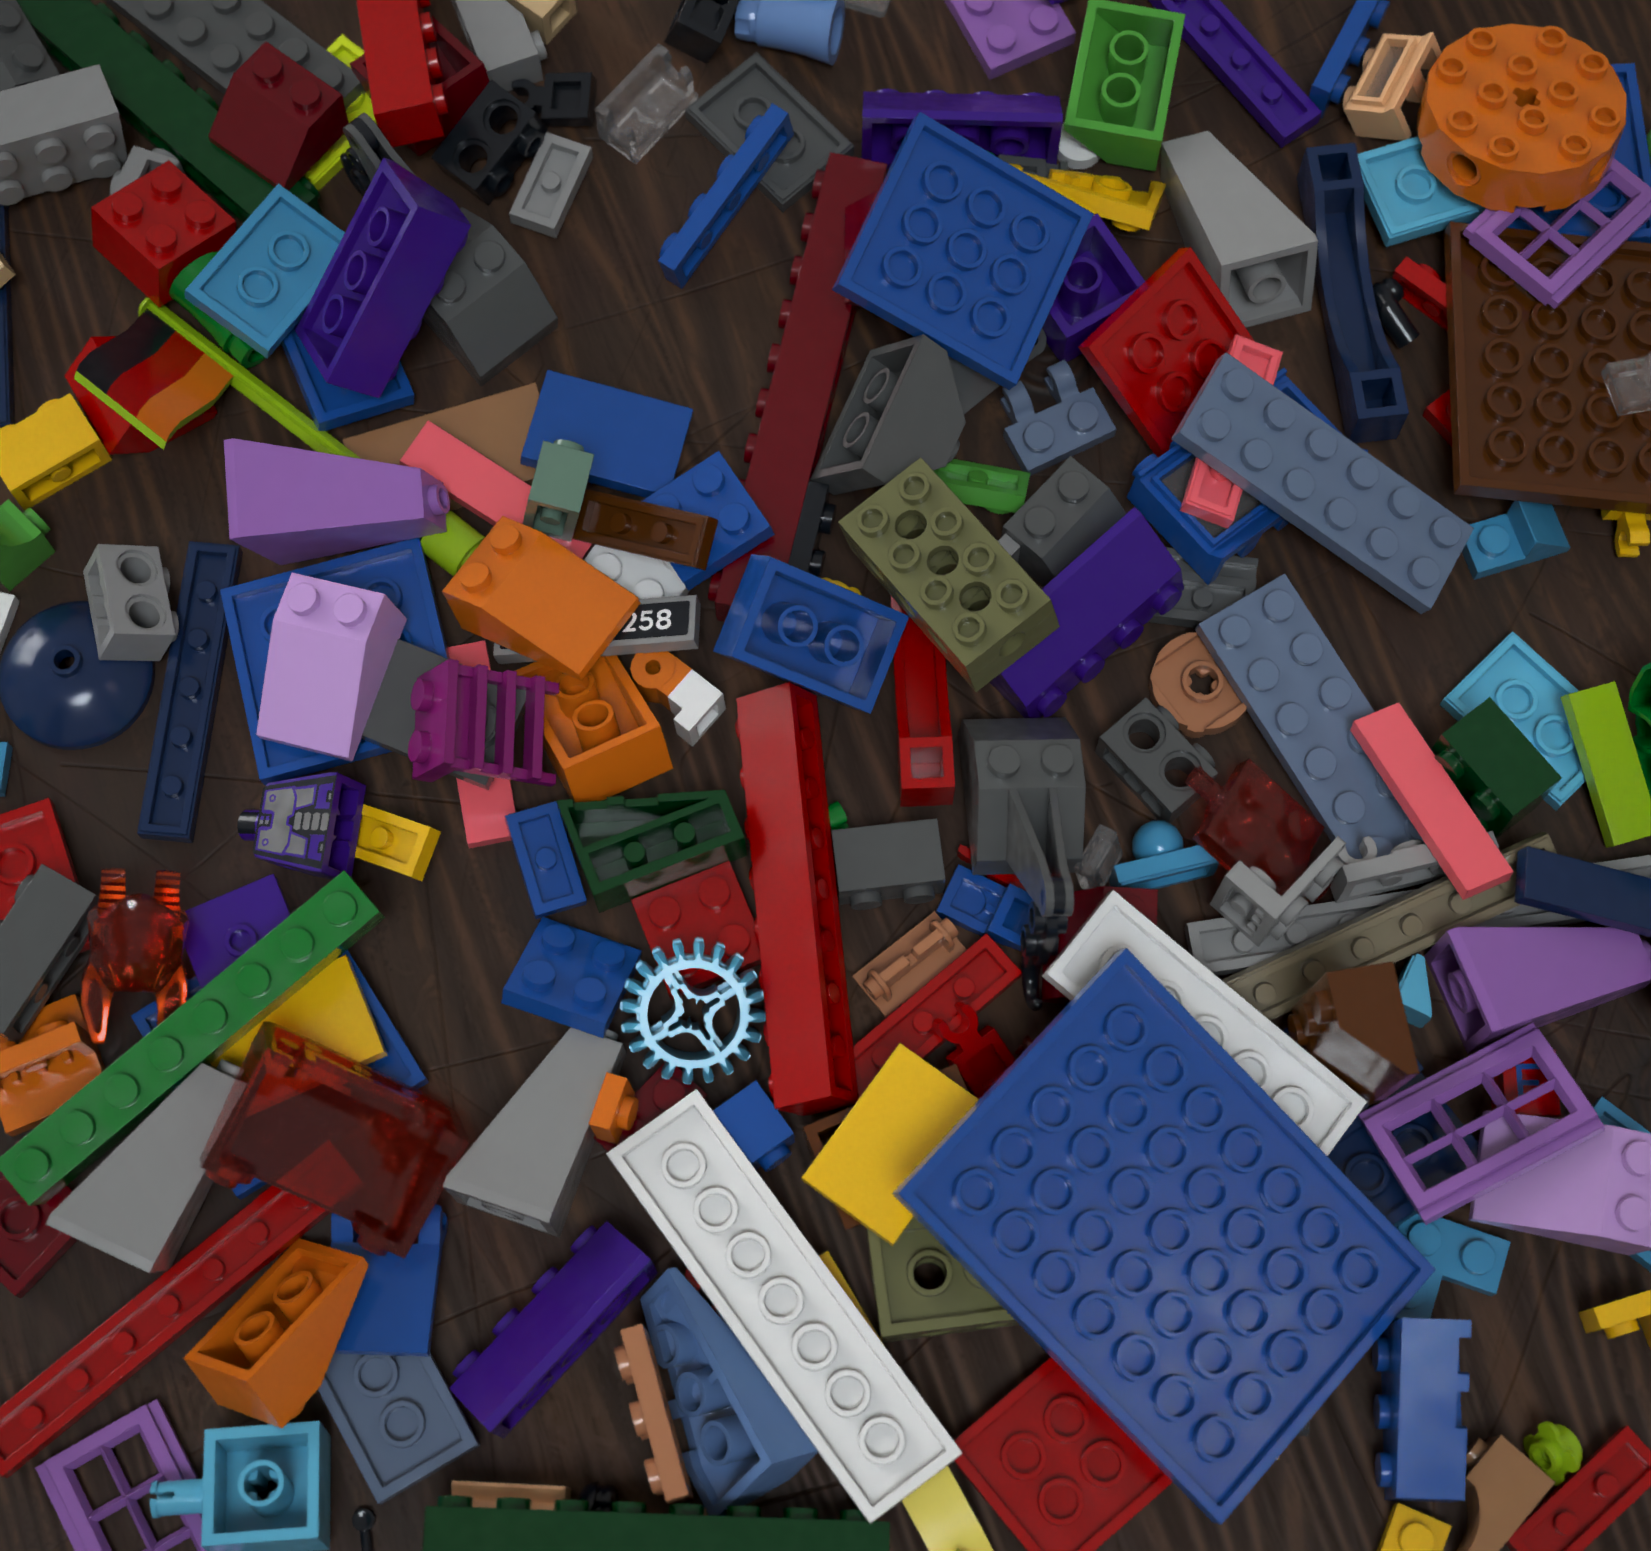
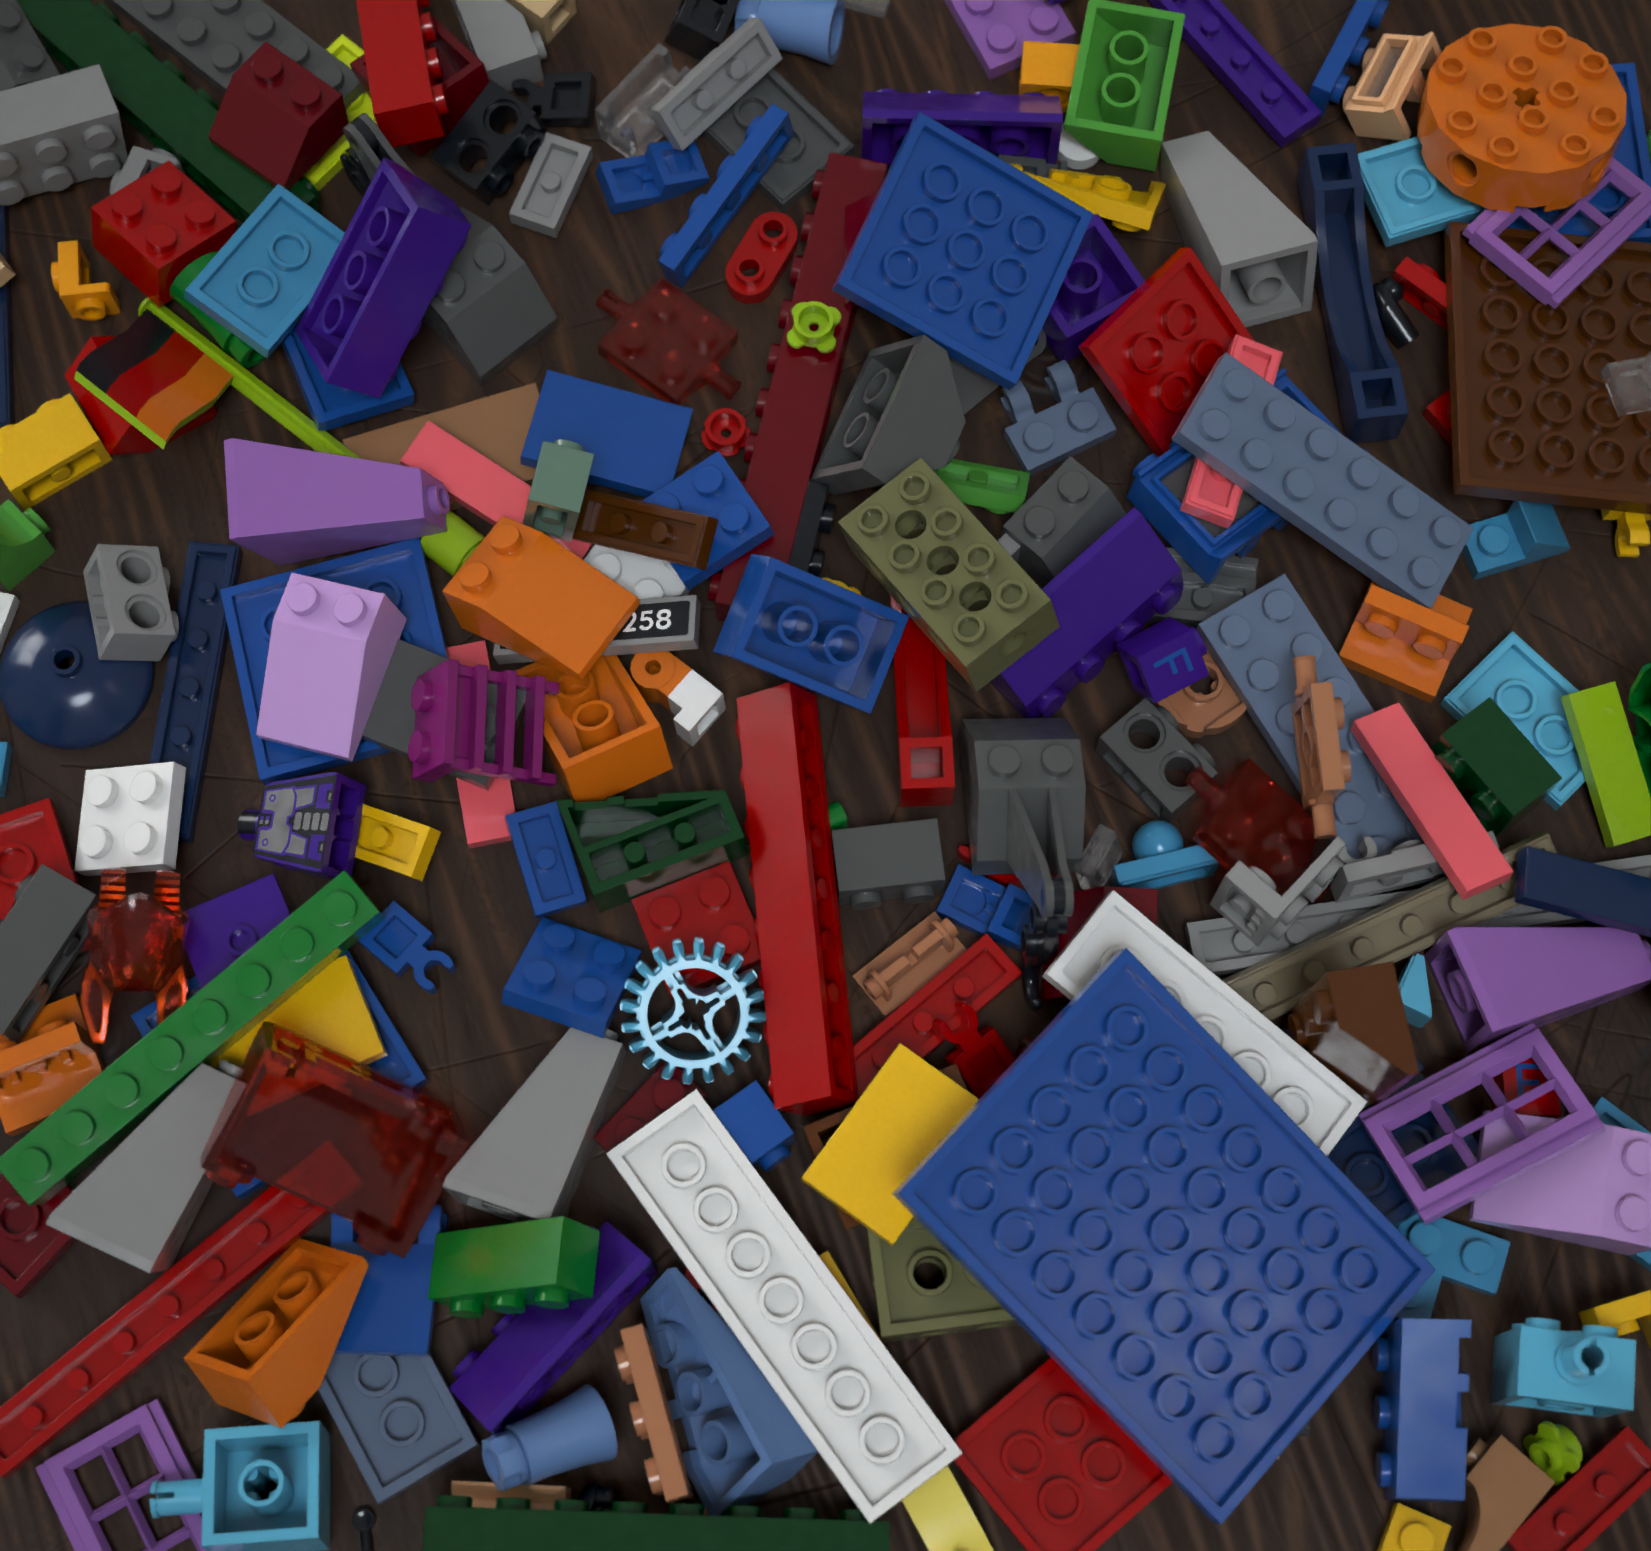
(73, 281): none -> light orange bracket
(130, 818): none -> white plate
(403, 943): none -> blue plate
(514, 1266): none -> green brick
(551, 1441): none -> medium blue plant
(614, 1109): orange plate -> none
(651, 177): none -> blue slope
(668, 343): none -> clear red plate
(716, 83): none -> light grey plate
(723, 420): none -> red plate
(764, 254): none -> red plate
(816, 313): none -> lime plate
(1048, 69): none -> light orange brick
(1163, 659): none -> dark purple brick
(1320, 761): none -> nougat plate
(1405, 641): none -> orange bracket
(1564, 1370): none -> medium azure brick

